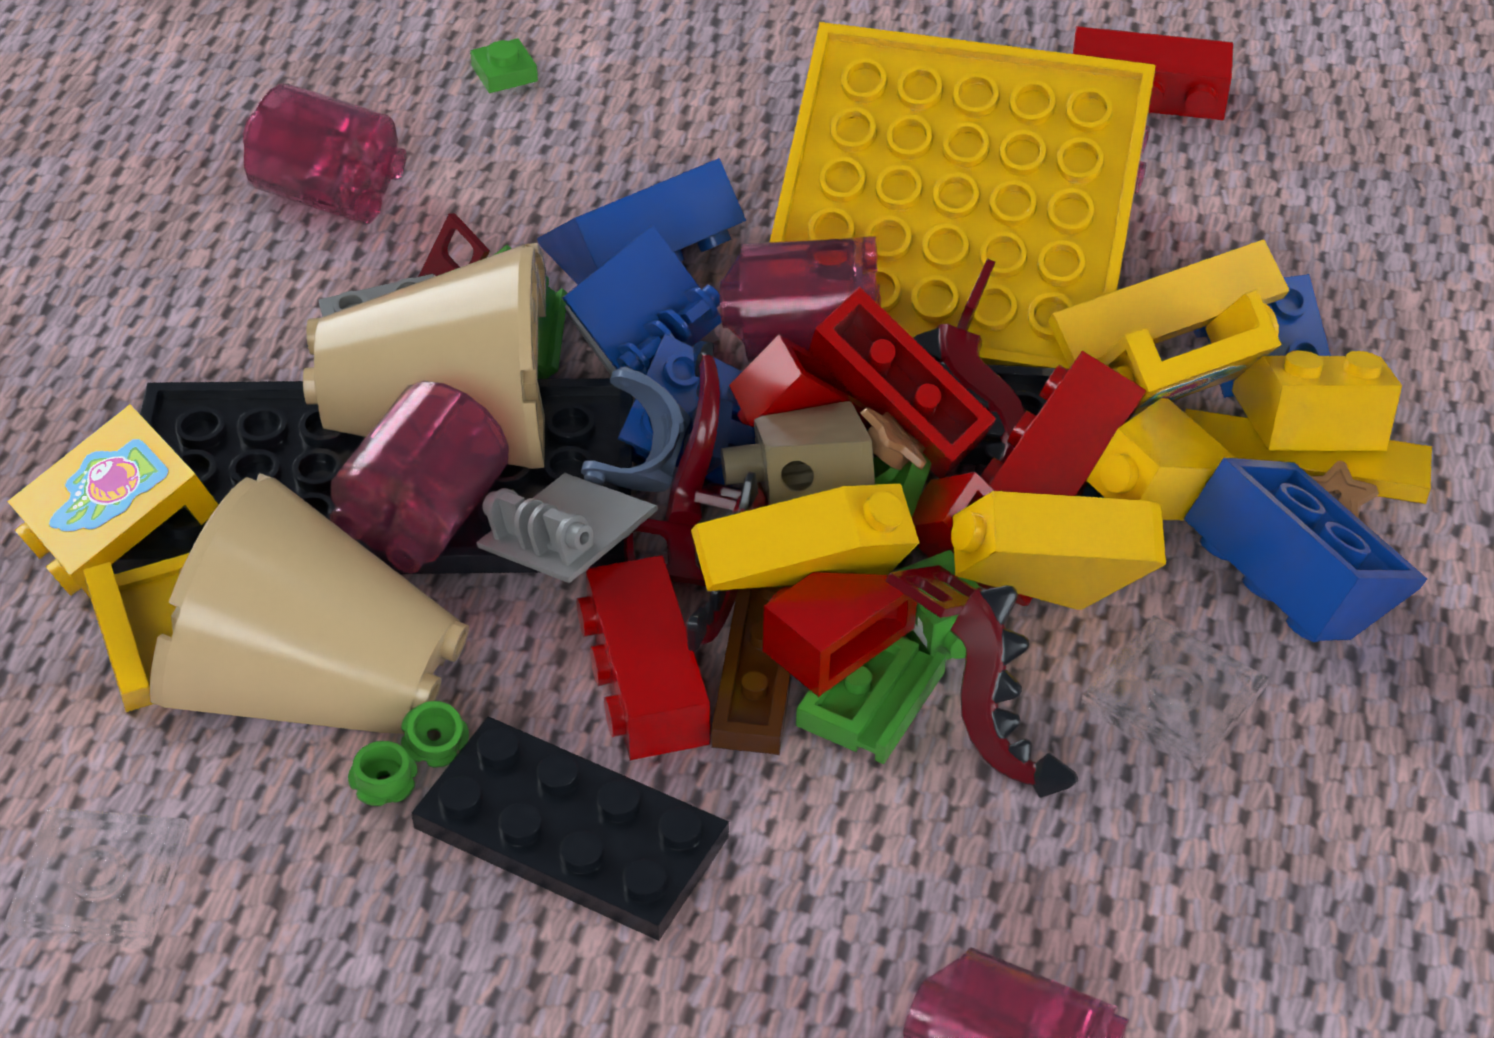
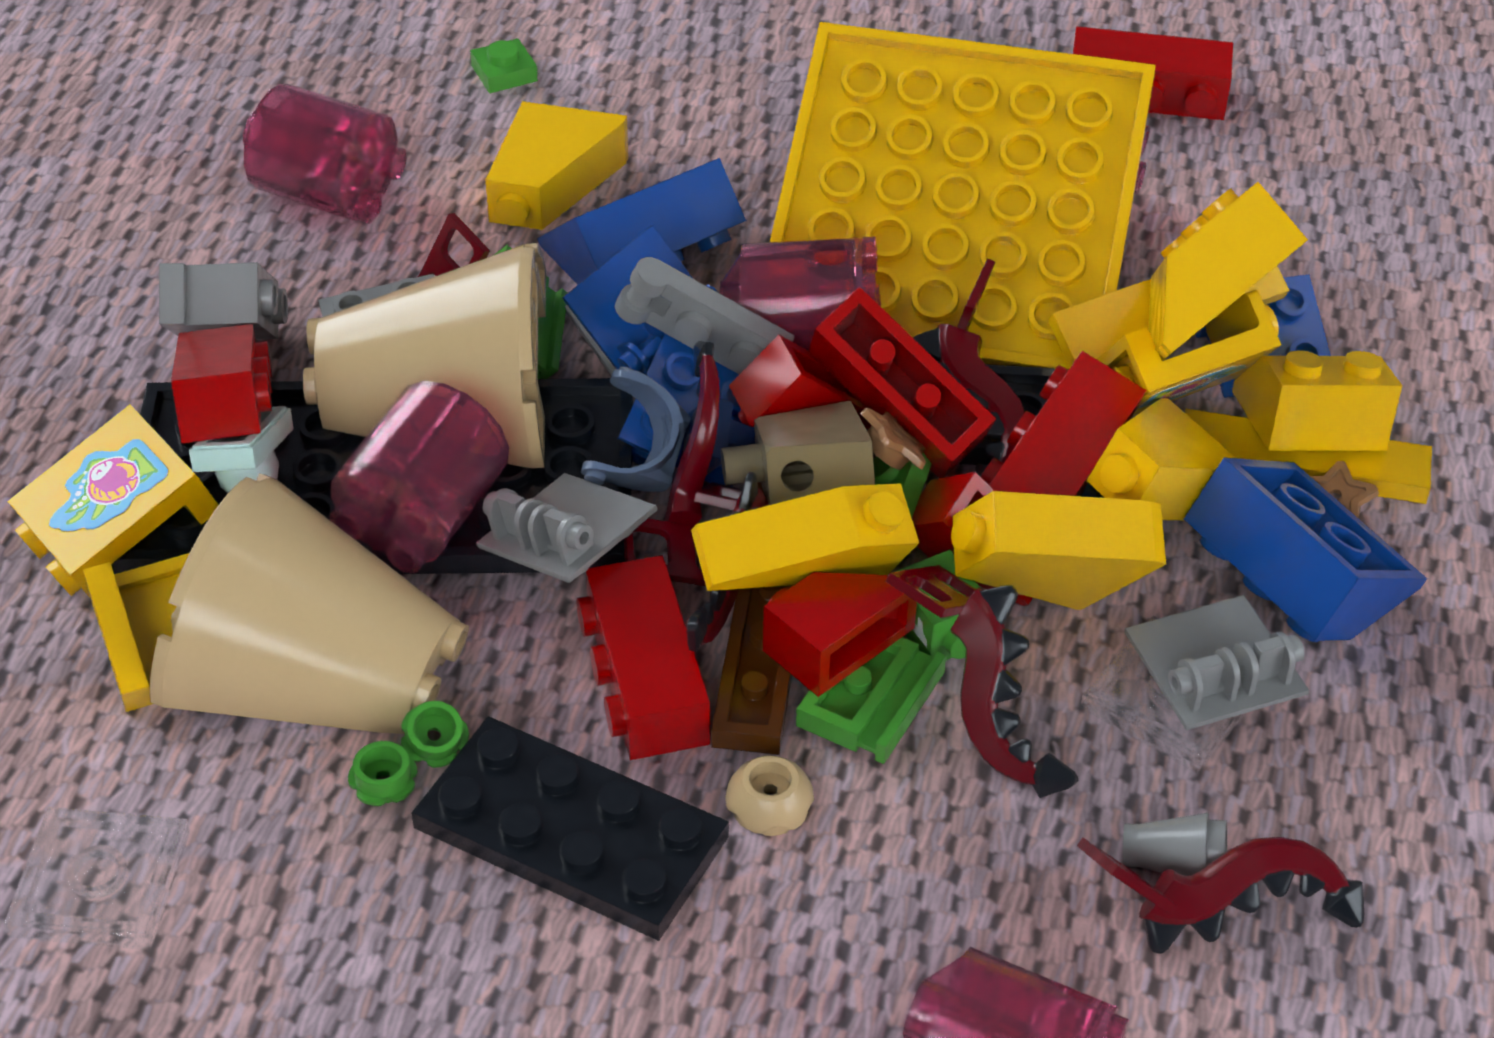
(220, 297): none -> light grey hips
(221, 383): none -> red brick
(244, 455): none -> light aqua tile
(552, 162): none -> yellow slope
(695, 314): none -> light grey plate
(769, 813): none -> tan plate
(1175, 844): none -> light grey cone
(1217, 263): none -> yellow wedge
(1219, 661): none -> light grey hinge
(1233, 882): none -> dark red piece

